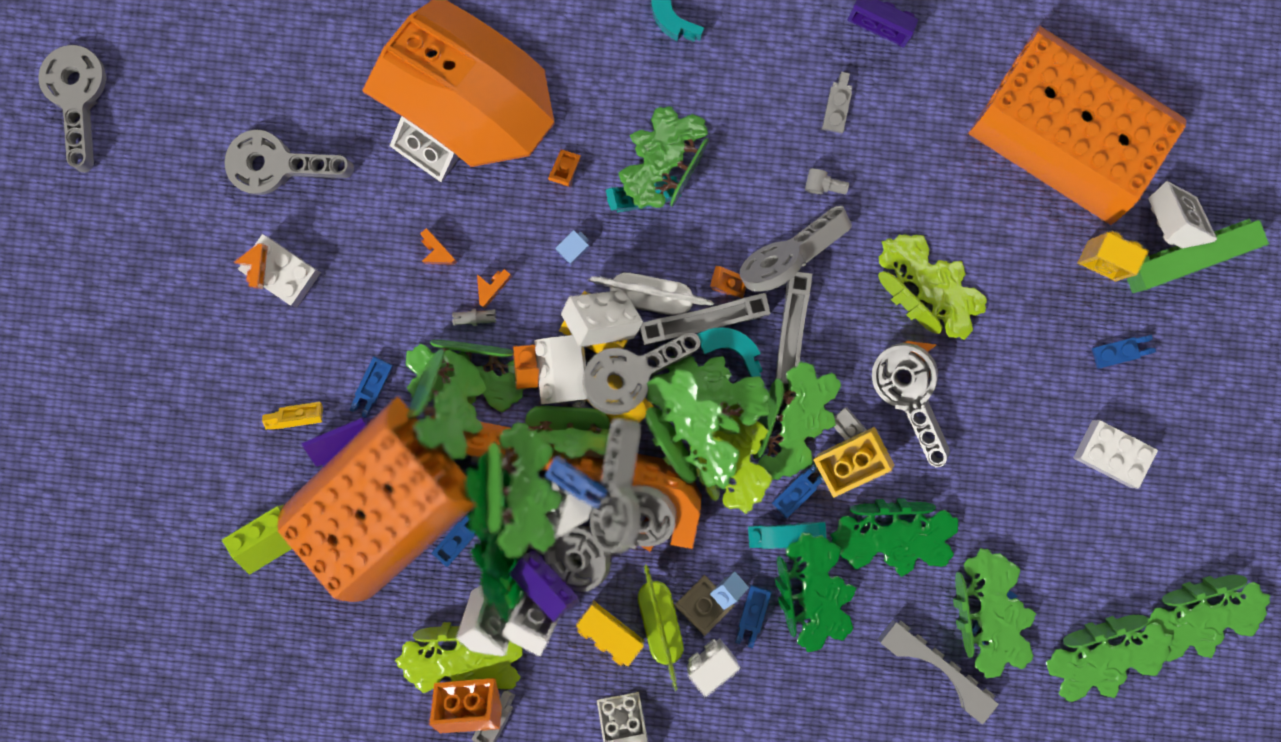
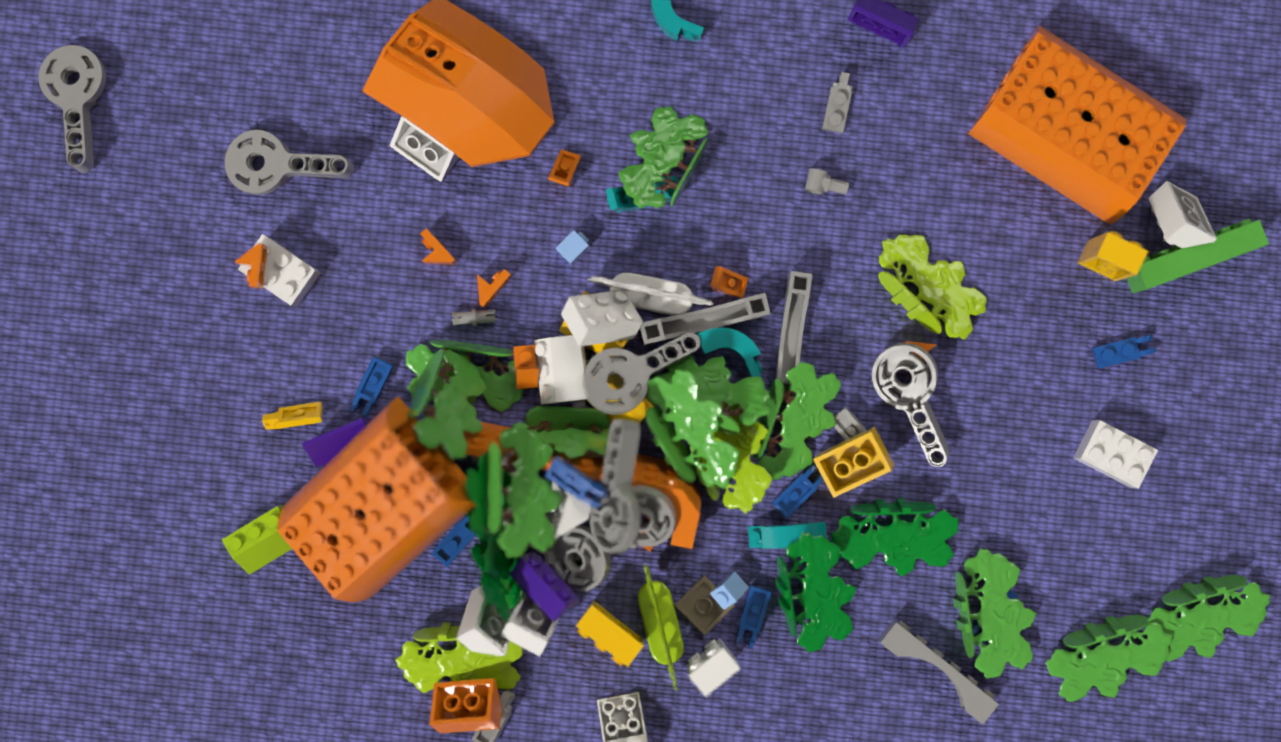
(770, 266): light grey beam -> none

